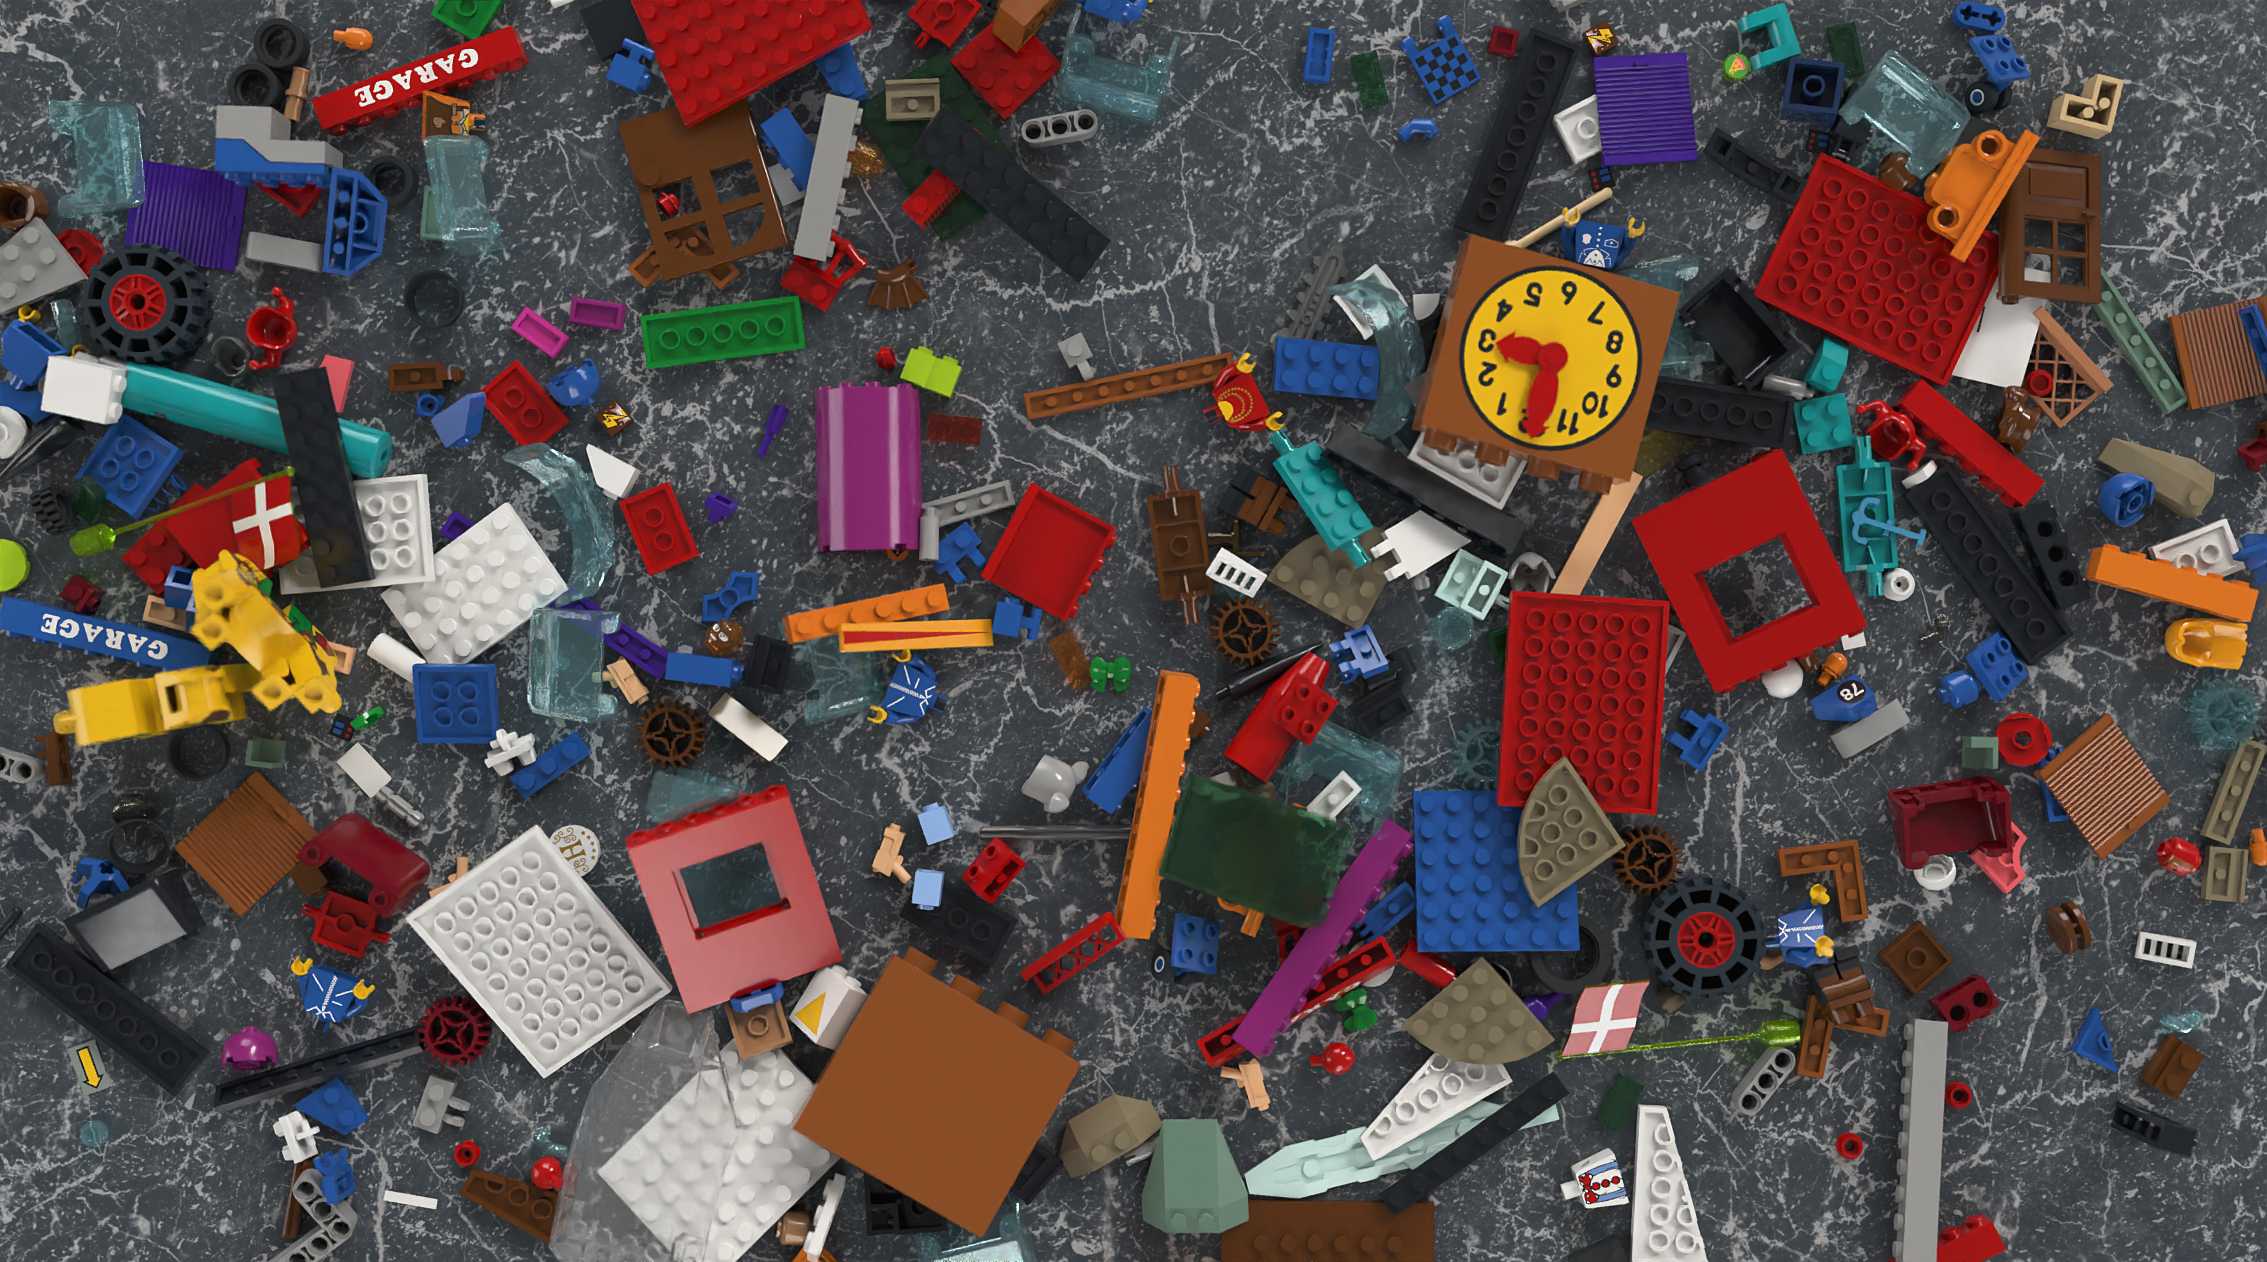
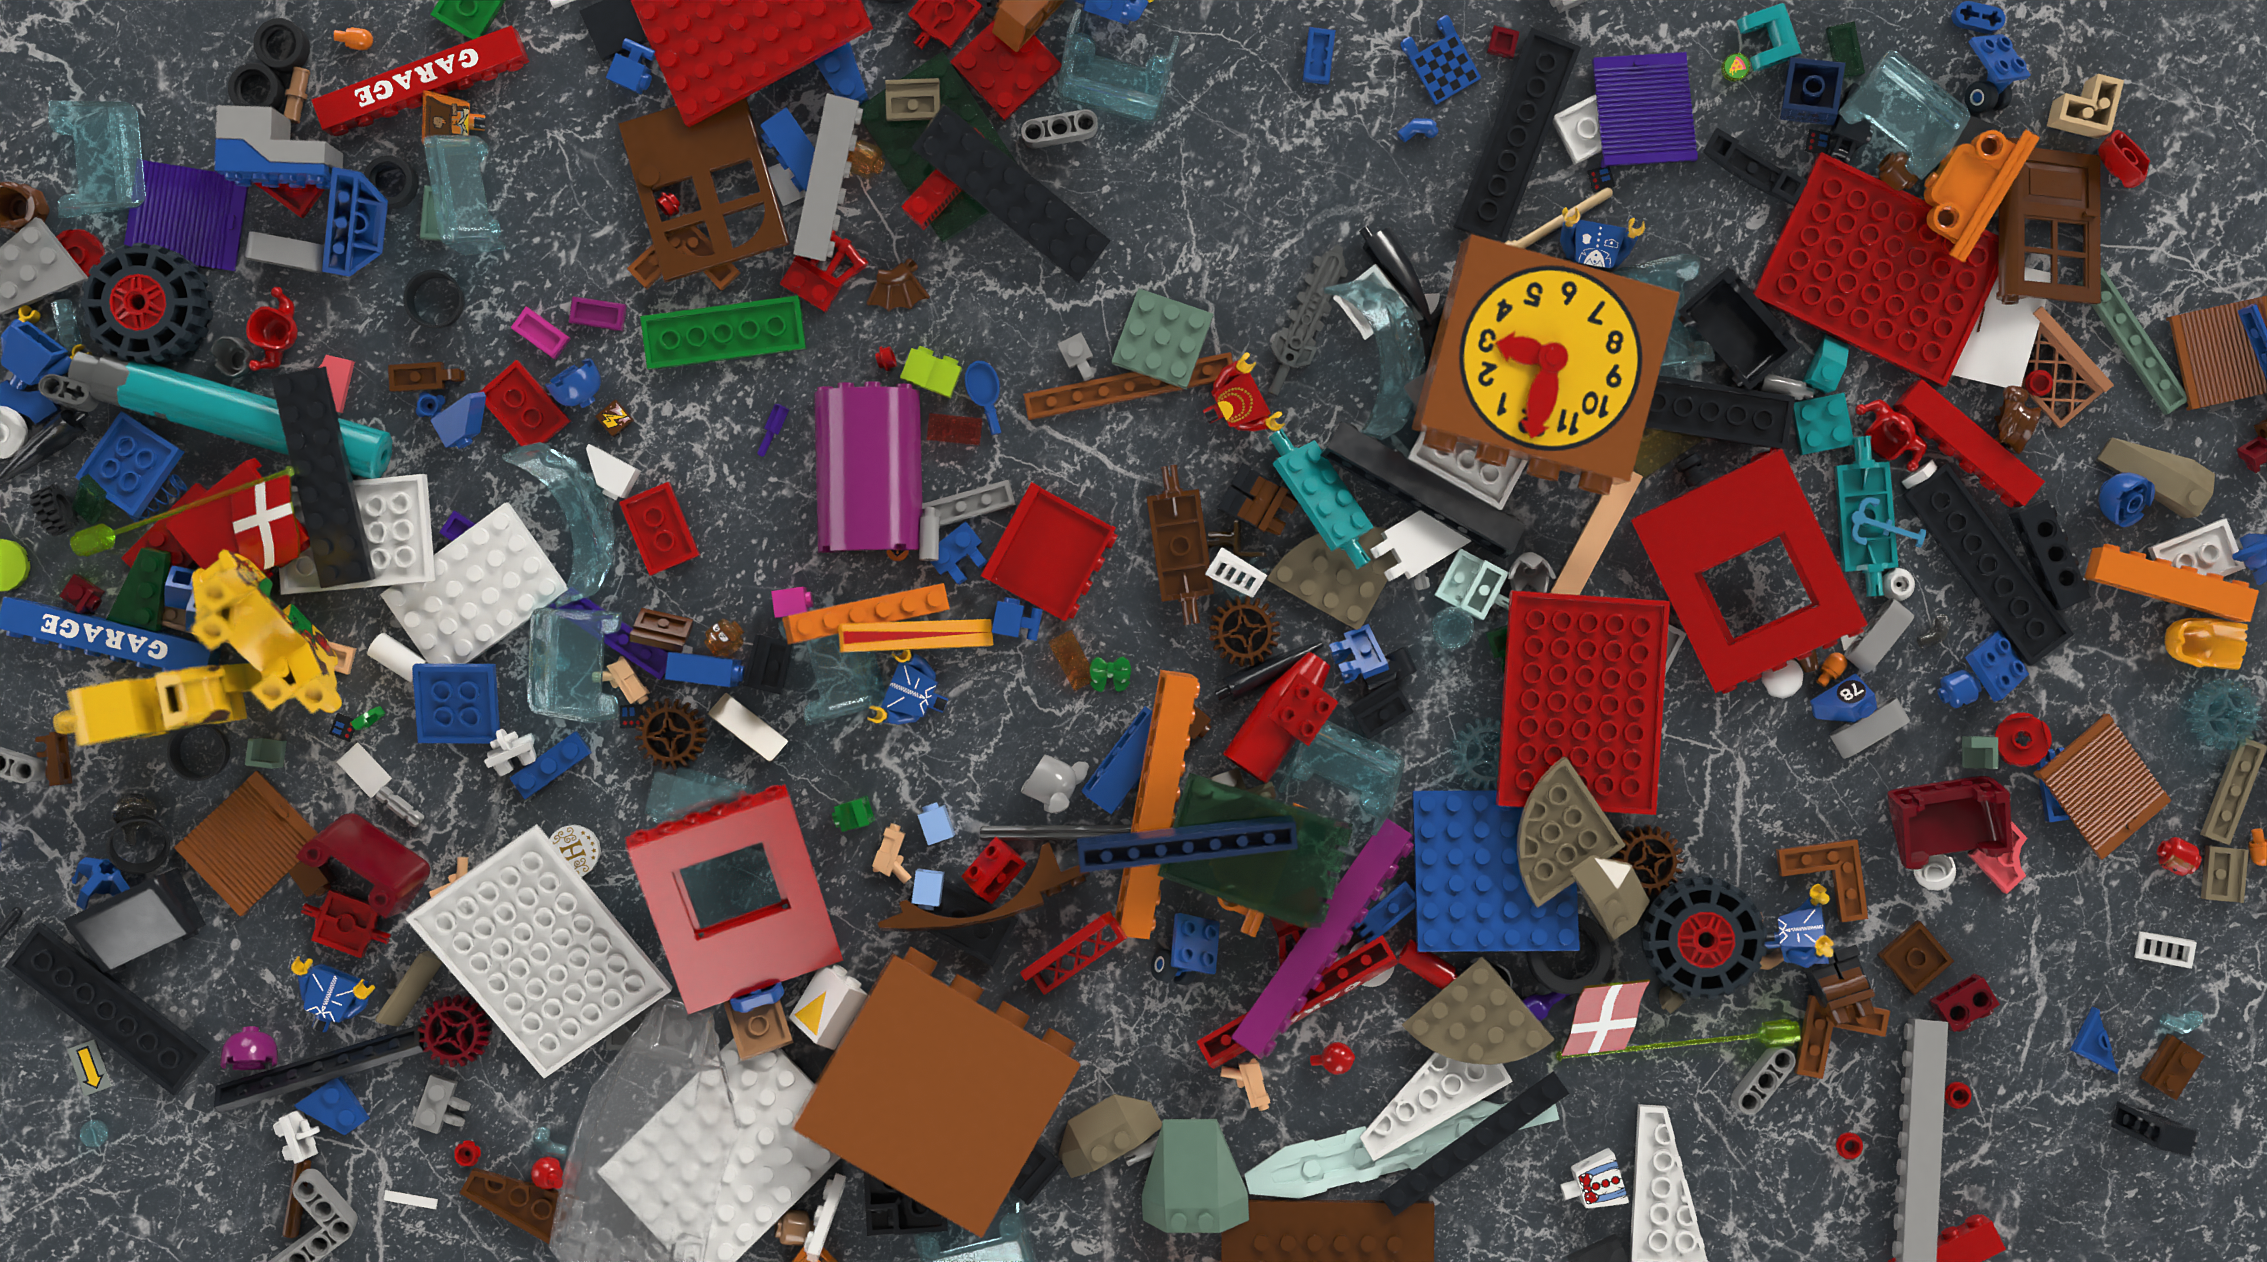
(83, 389): white brick -> none
(143, 592): none -> dark green wing
(338, 1175): blue plate -> none
(409, 989): none -> dark tan slope
(630, 715): none -> black sticker
(661, 630): none -> reddish brown plate
(720, 507): dark purple tile -> none
(739, 589): blue tile -> none
(791, 601): none -> dark pink brick
(853, 814): none -> green arch
(984, 389): none -> blue piece
(1045, 880): none -> reddish brown slope
(1162, 338): none -> sand green plate
(1187, 843): none -> dark blue brick
(1325, 369): blue plate -> none
(1335, 795): white plate -> none
(1362, 1016): green piece -> none
(1369, 79): clear green tile -> none
(1392, 259): none -> black piece
(1600, 38): tile -> none
(1611, 893): none -> dark tan wedge
(1619, 1102): clear green tile -> none
(1703, 740): blue plate -> none
(1879, 635): none -> light grey beam
(2068, 927): reddish brown head -> none
(2124, 159): none -> red piece

